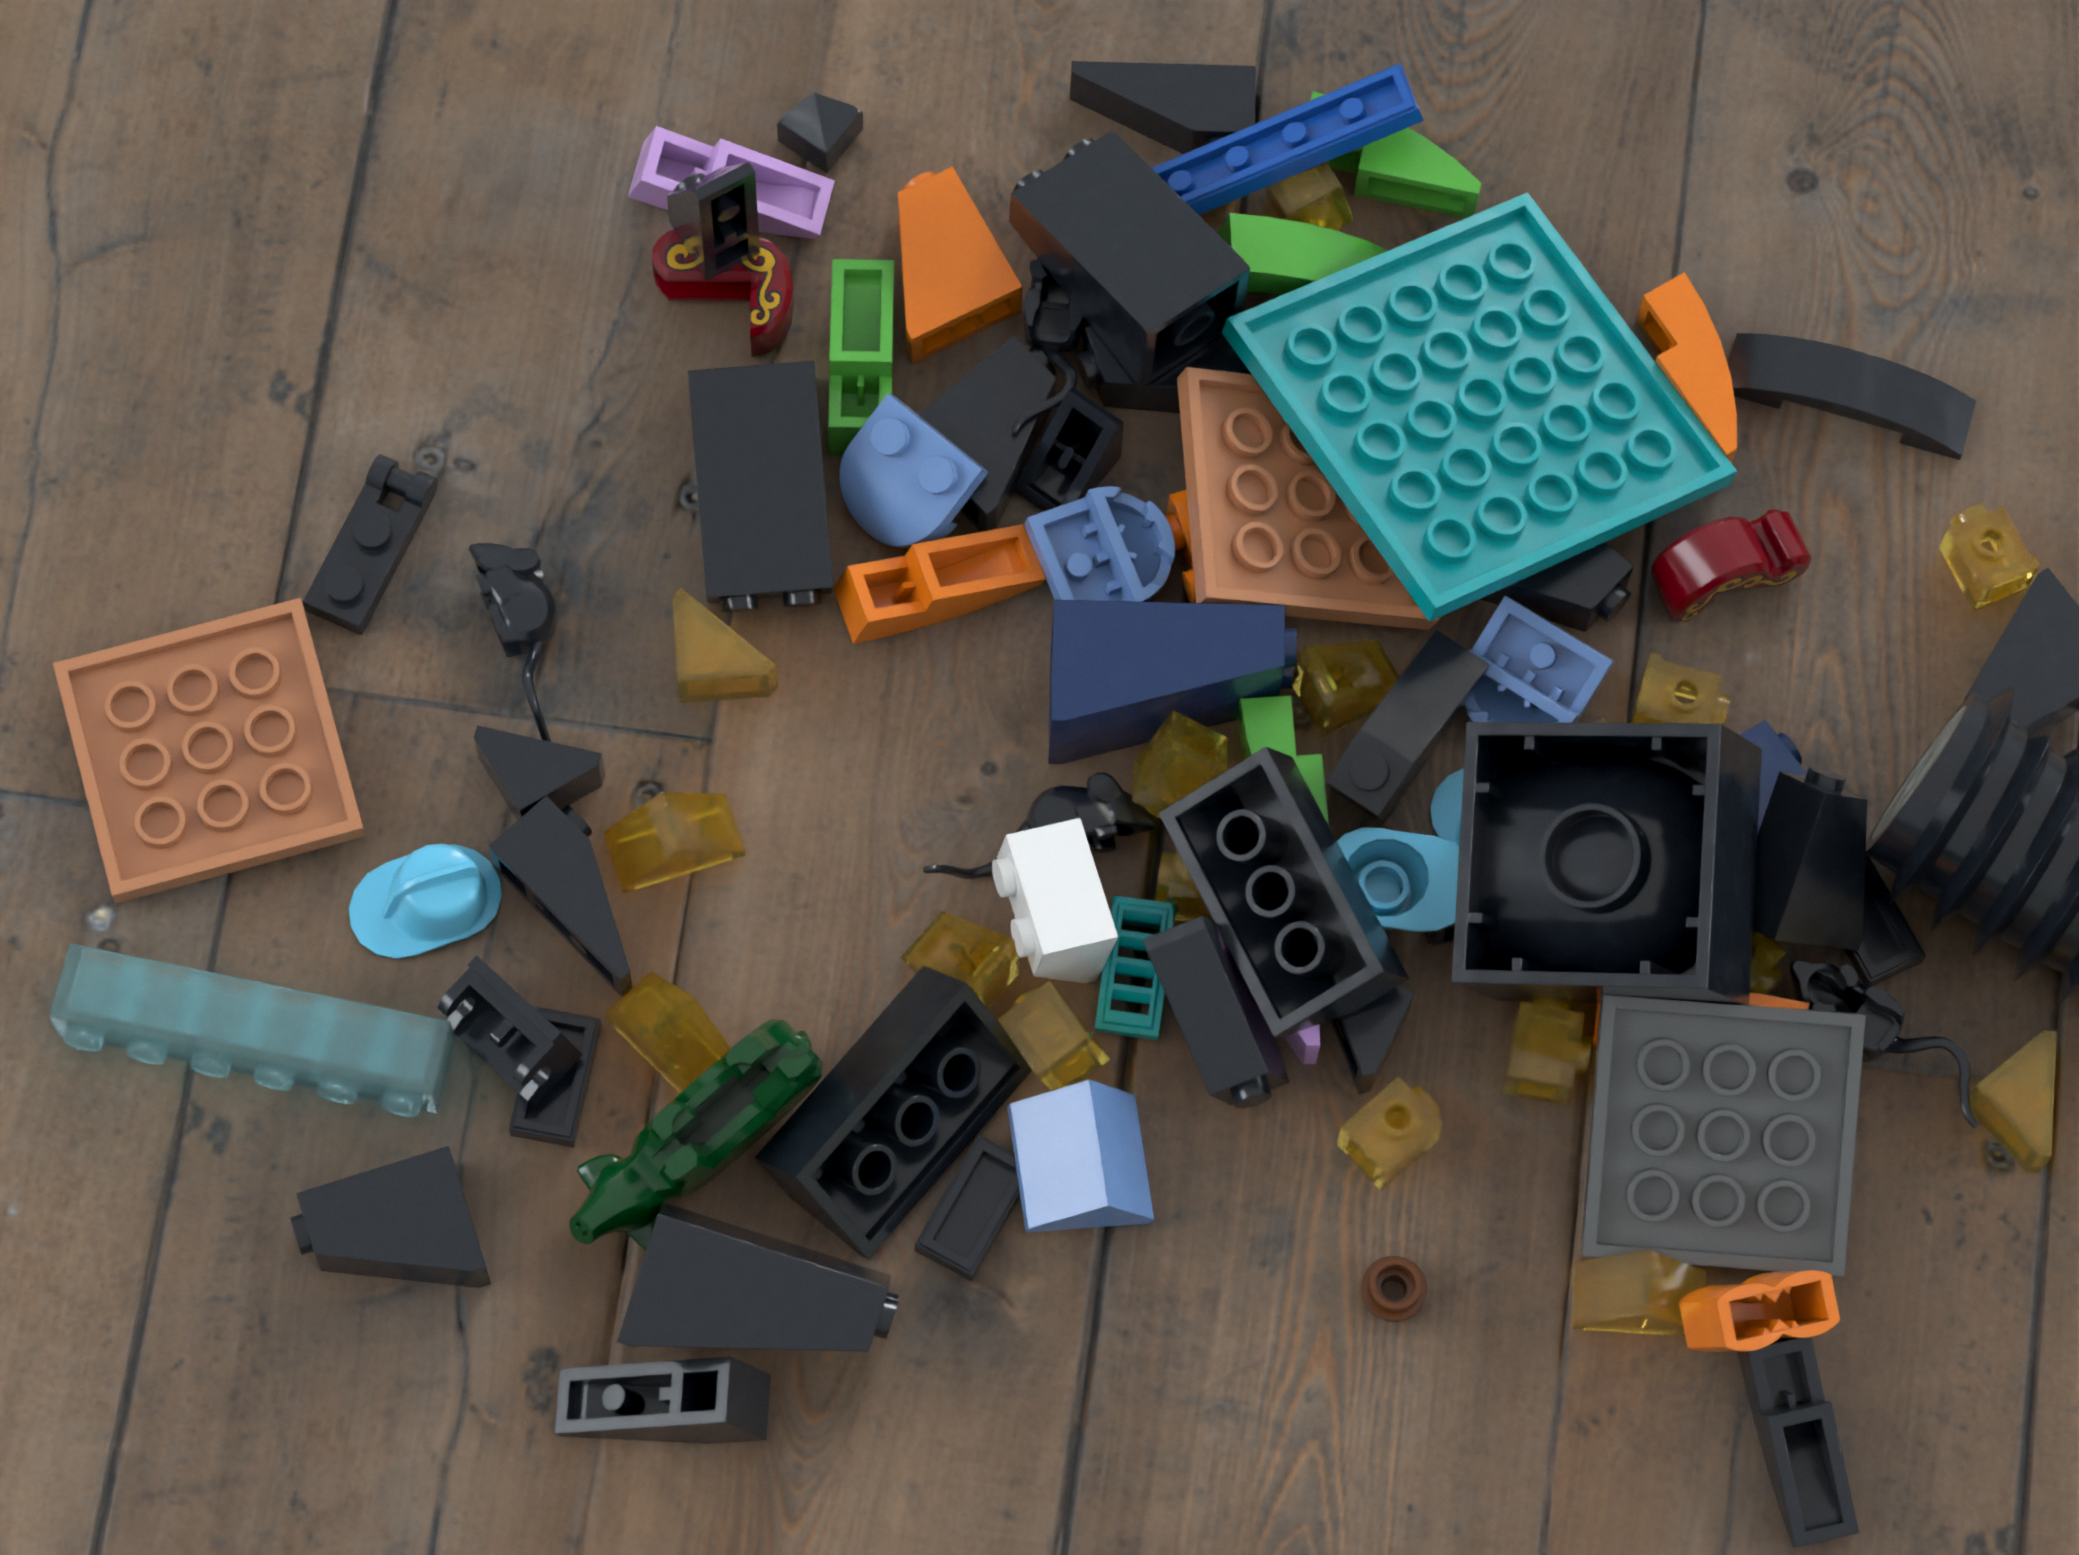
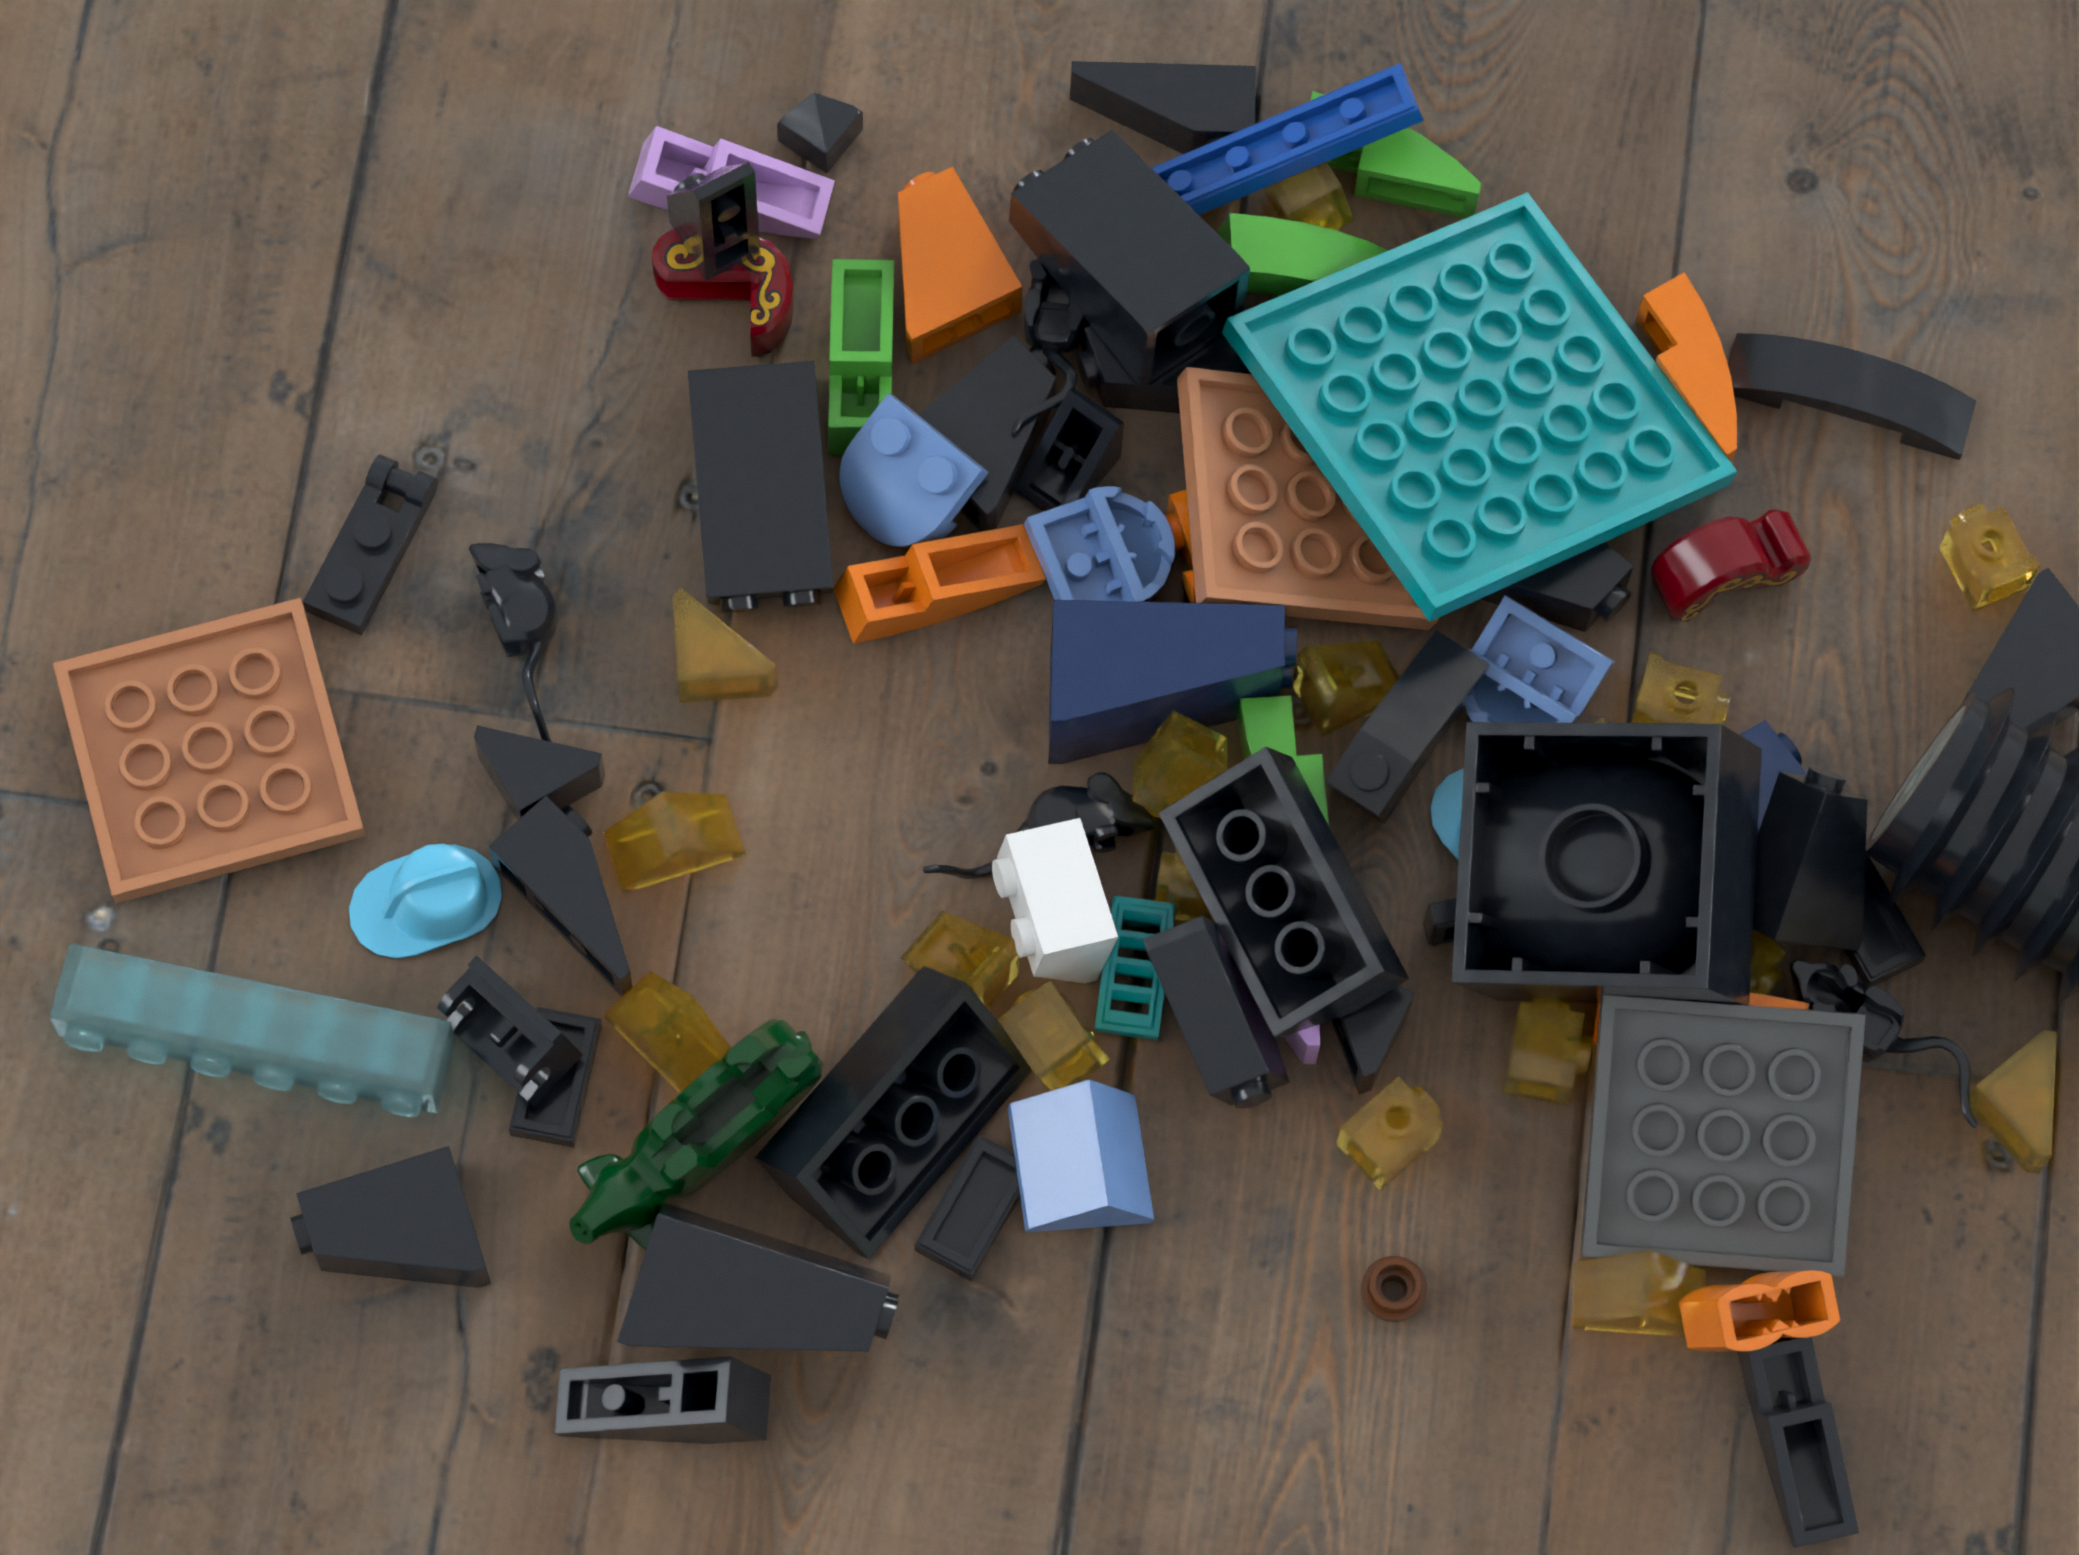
(1405, 877): medium azure piece -> none

